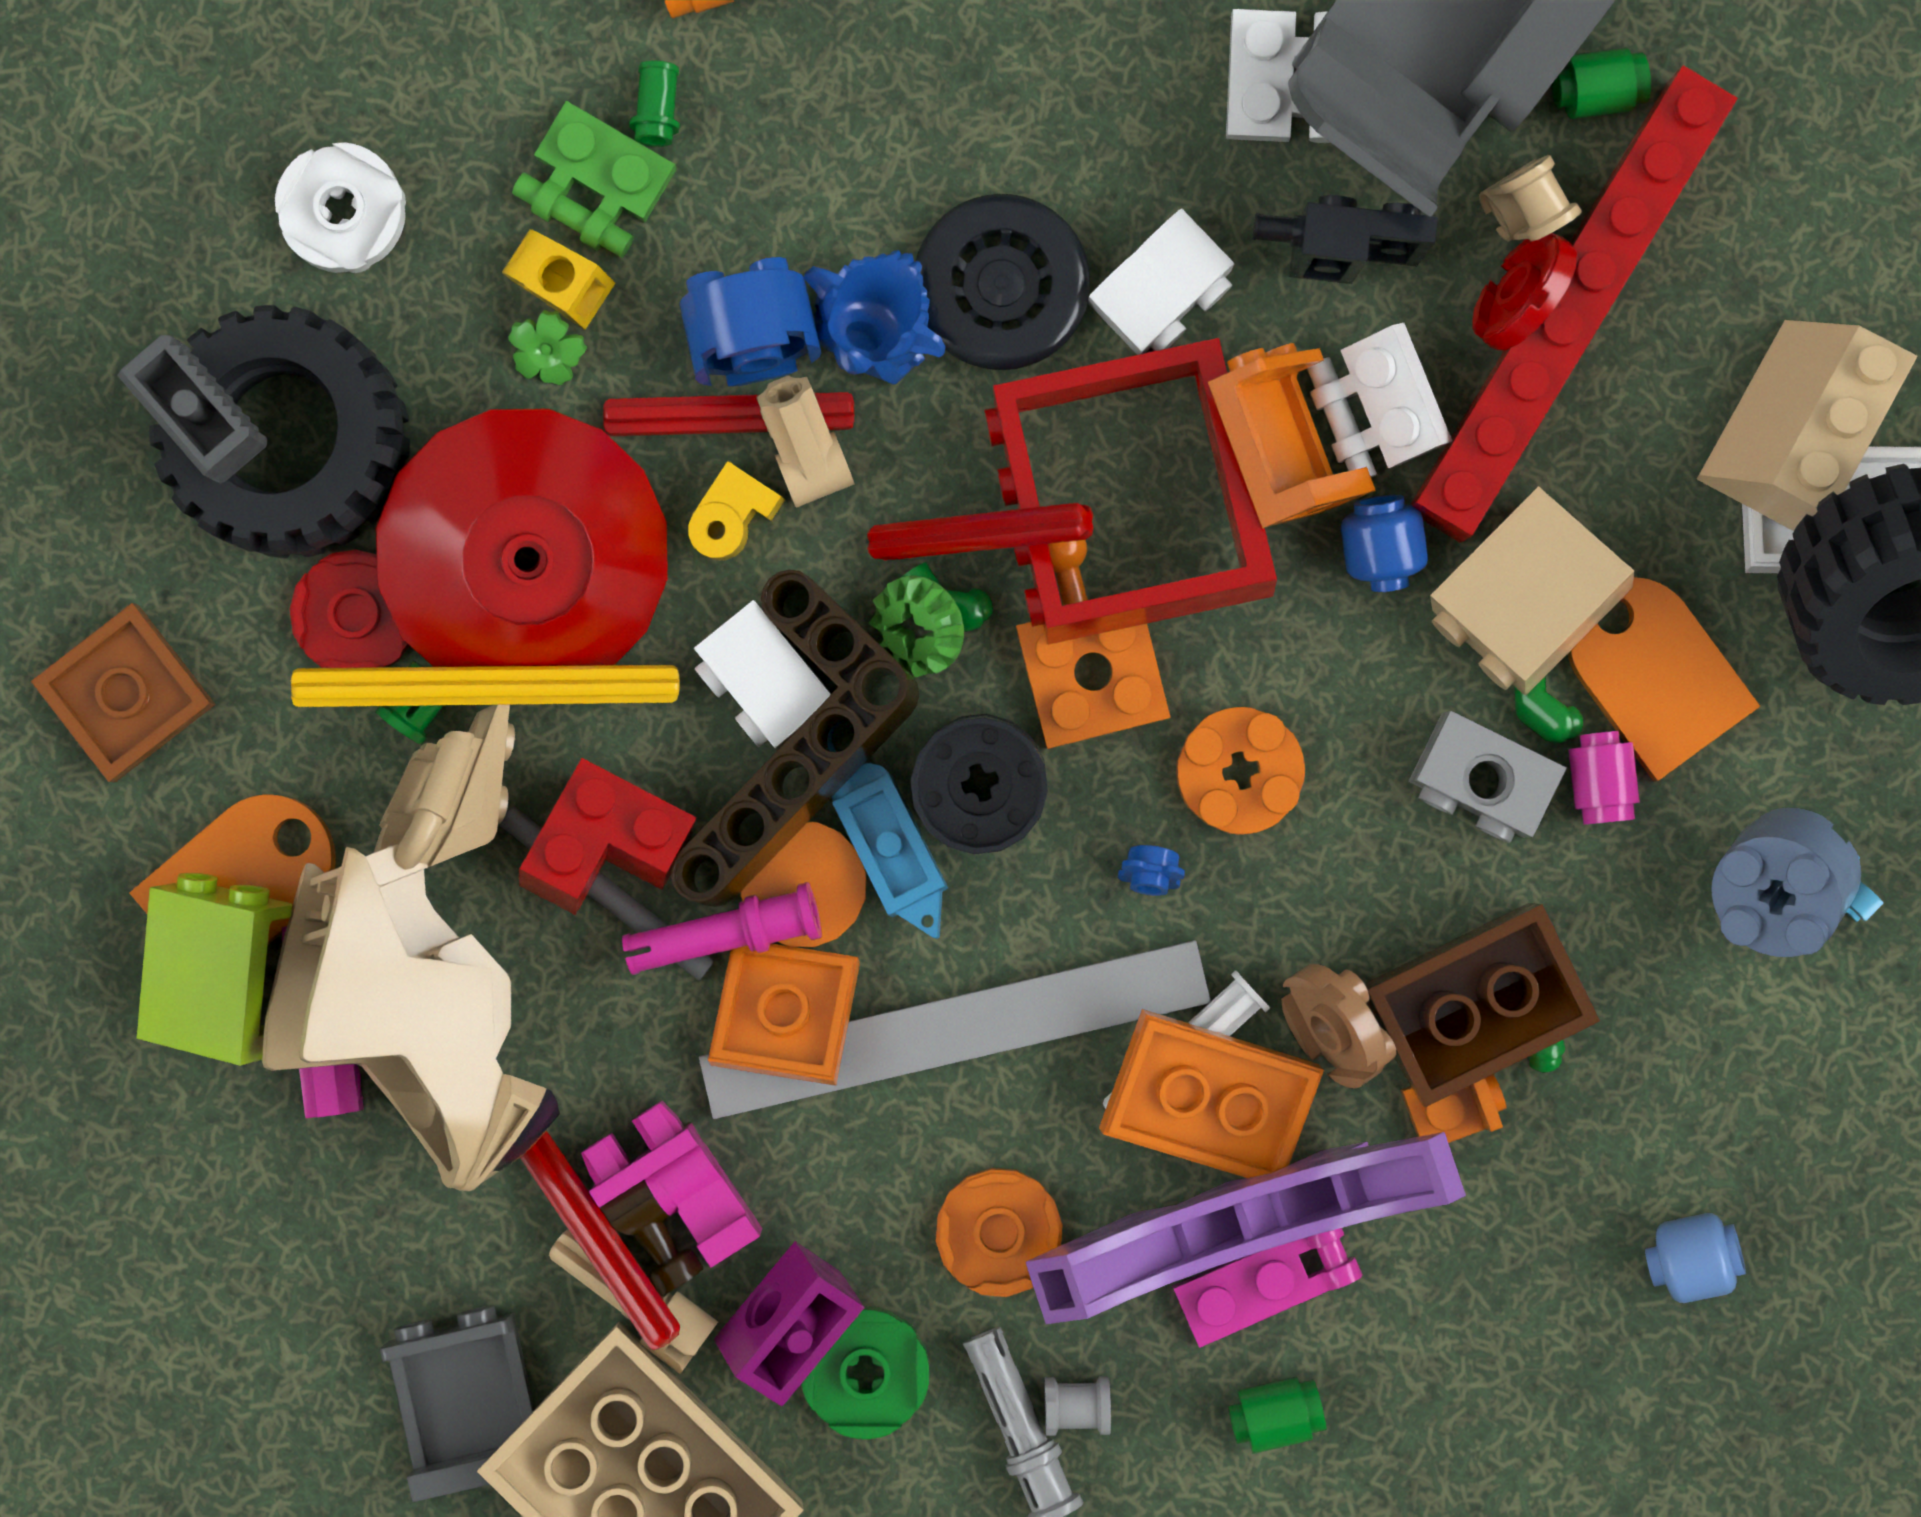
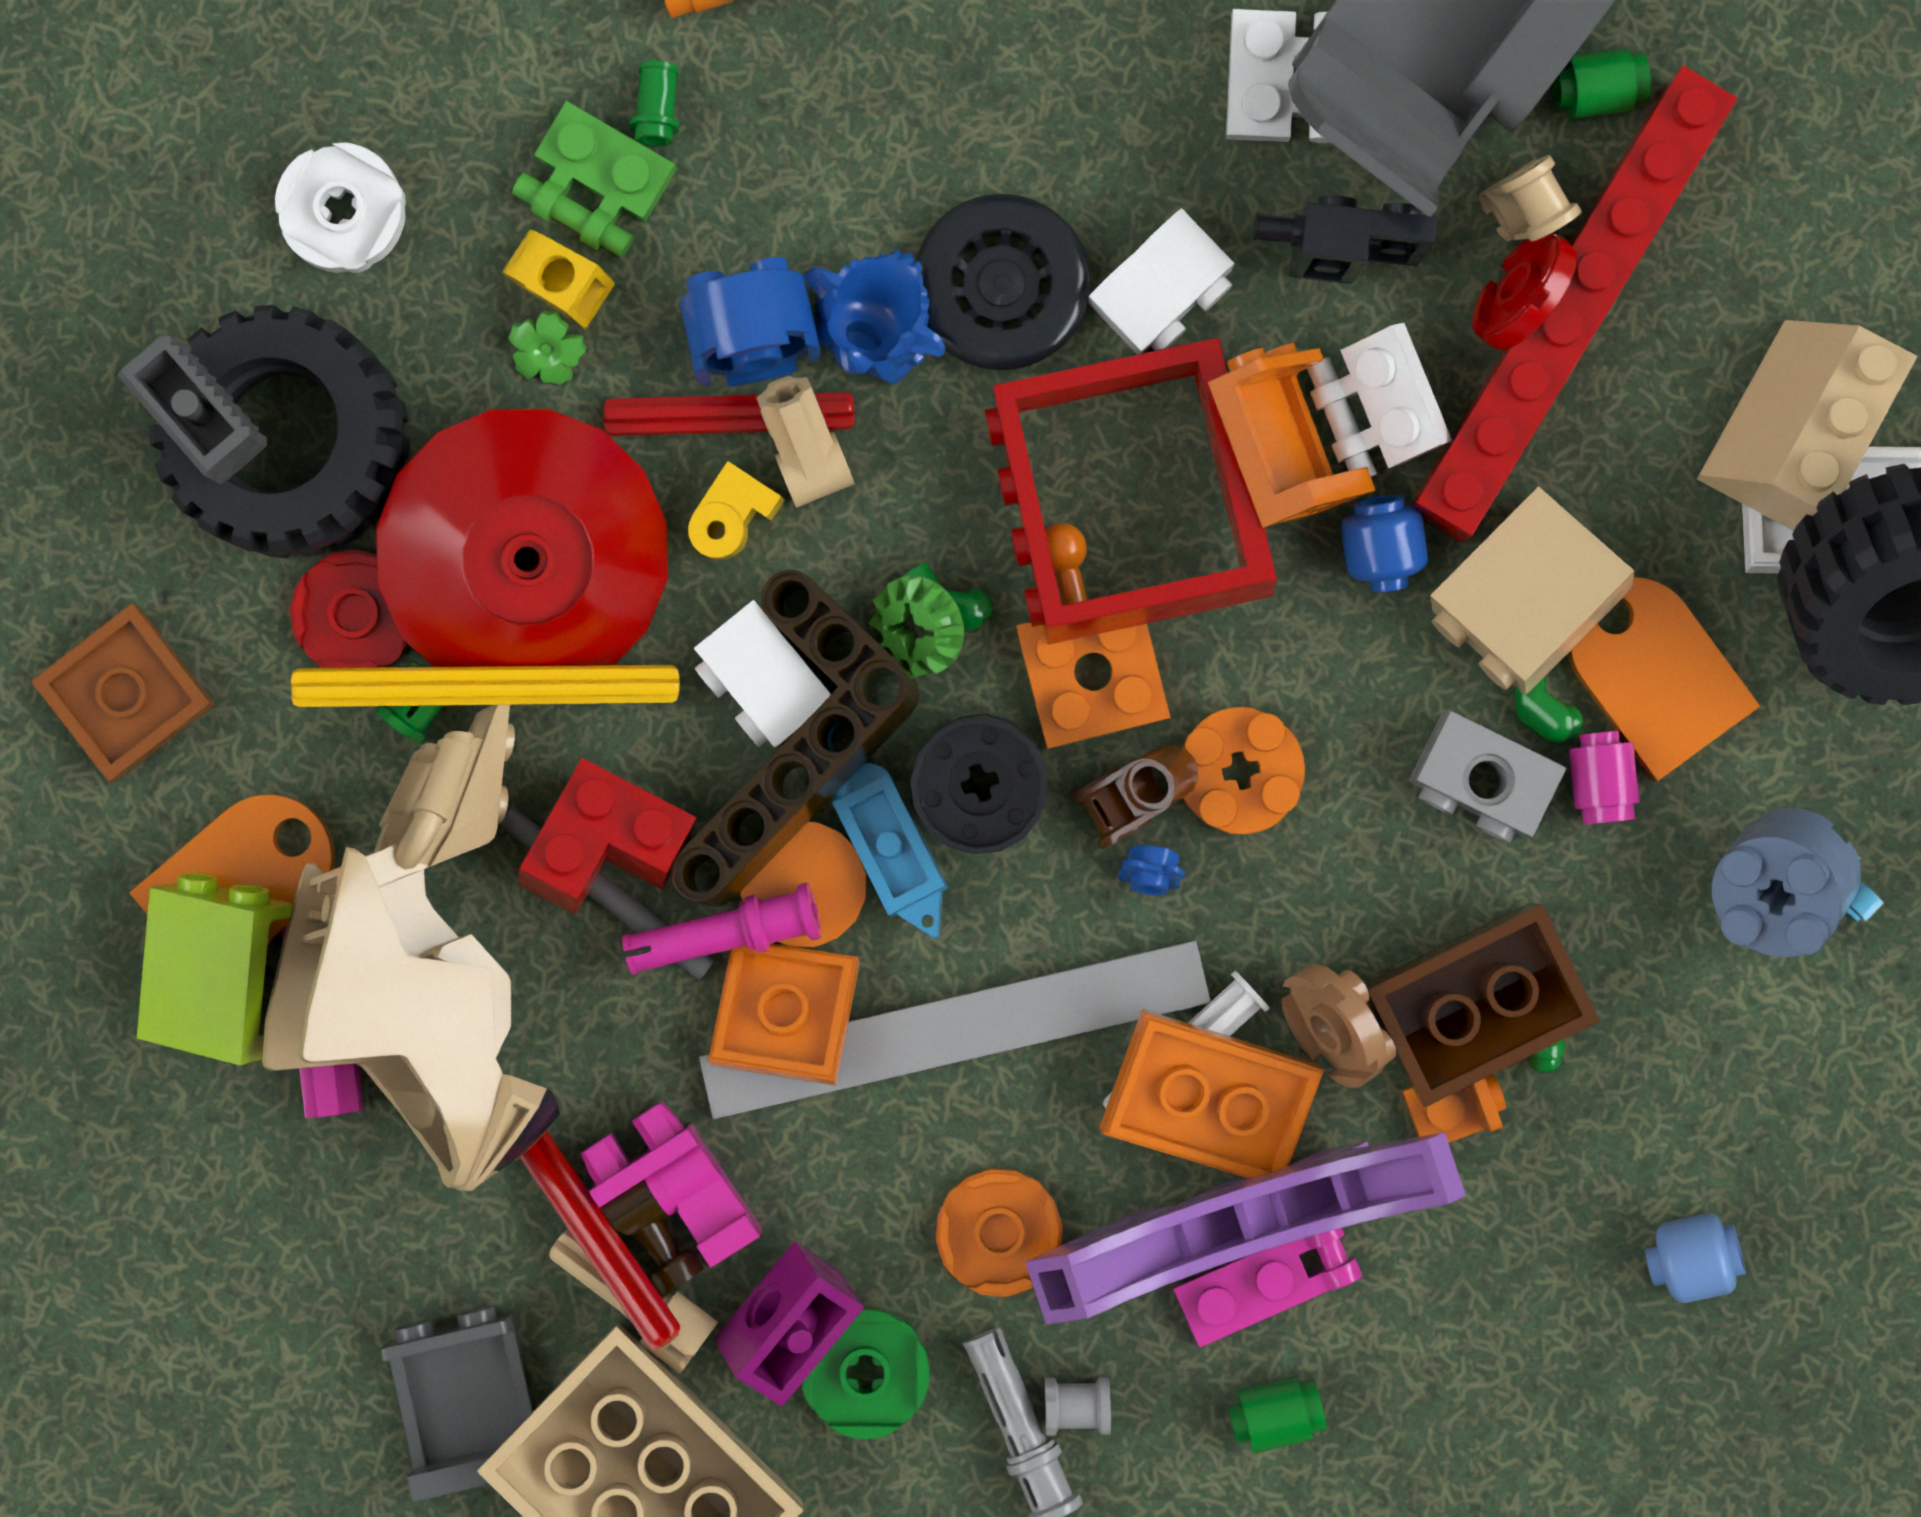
(981, 531): red axle -> none
(1129, 796): none -> reddish brown piece

